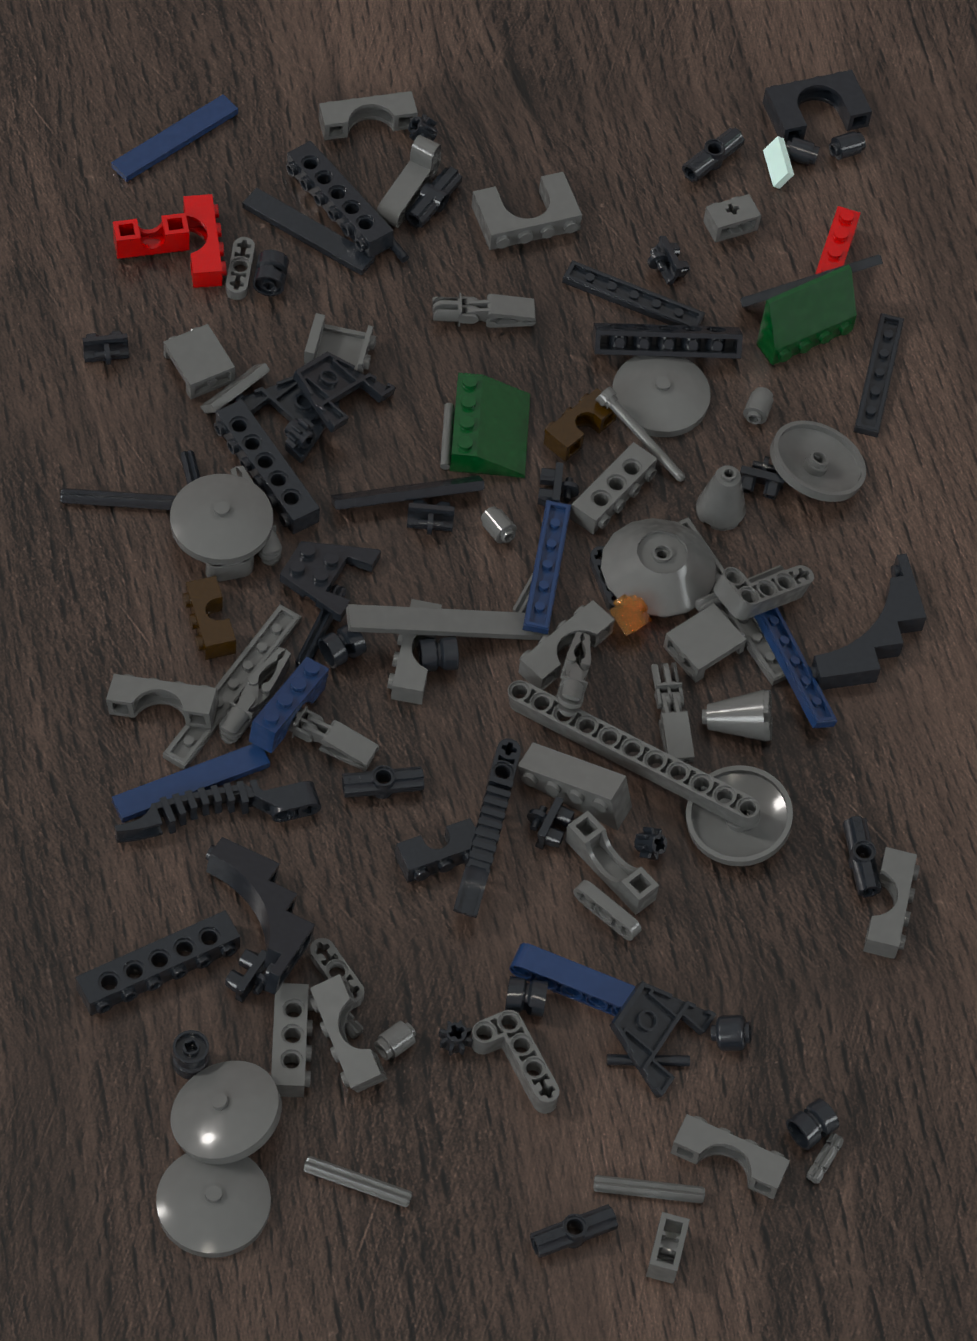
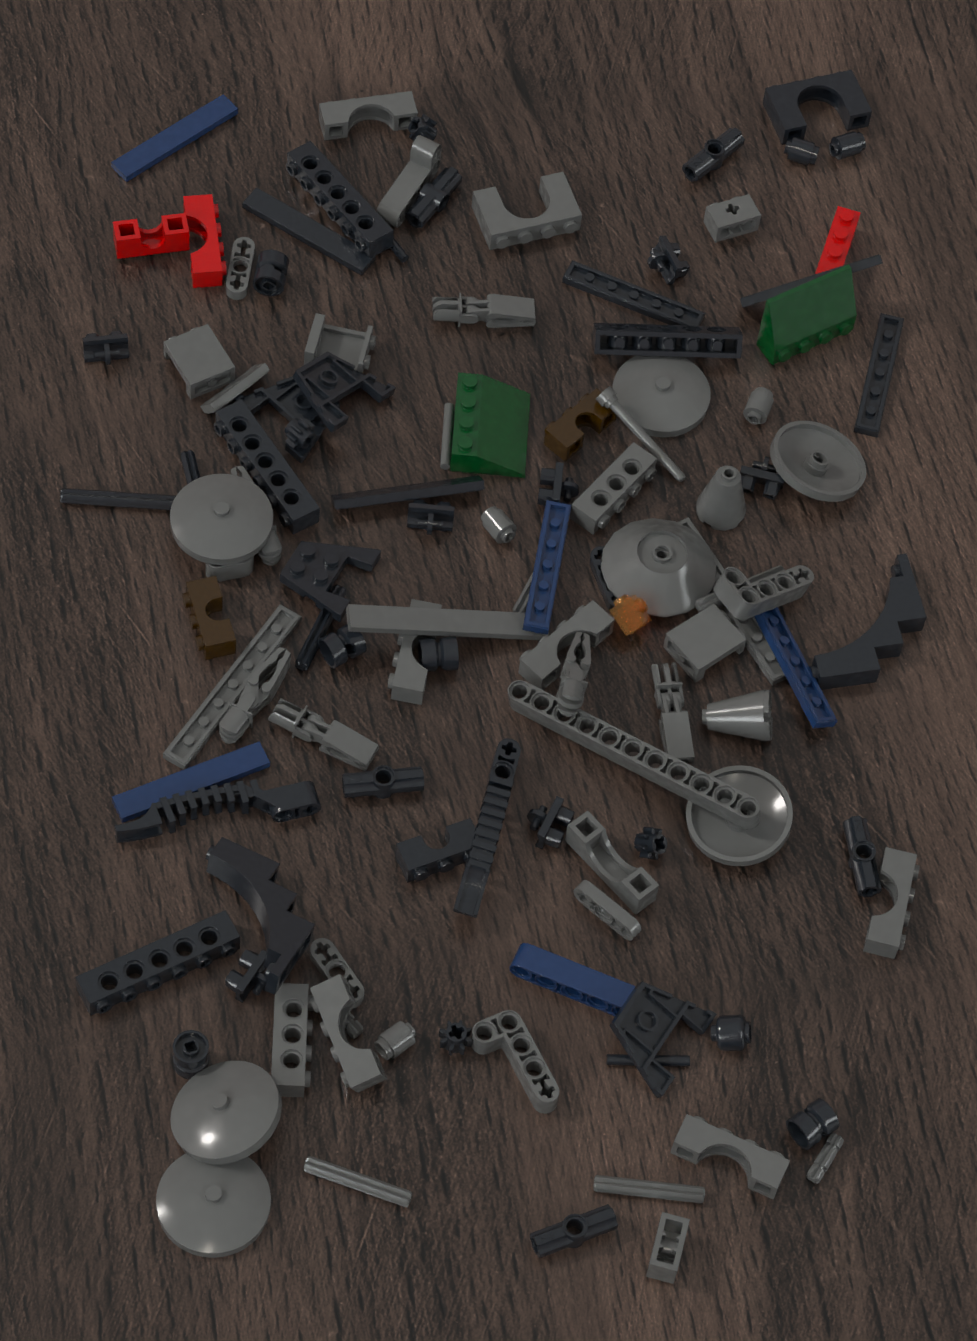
(132, 694): dark grey arch -> none
(275, 718): dark blue arch -> none
(526, 996): black wheel -> none
(578, 783): dark grey wedge -> none
(778, 162): light aqua tile -> none

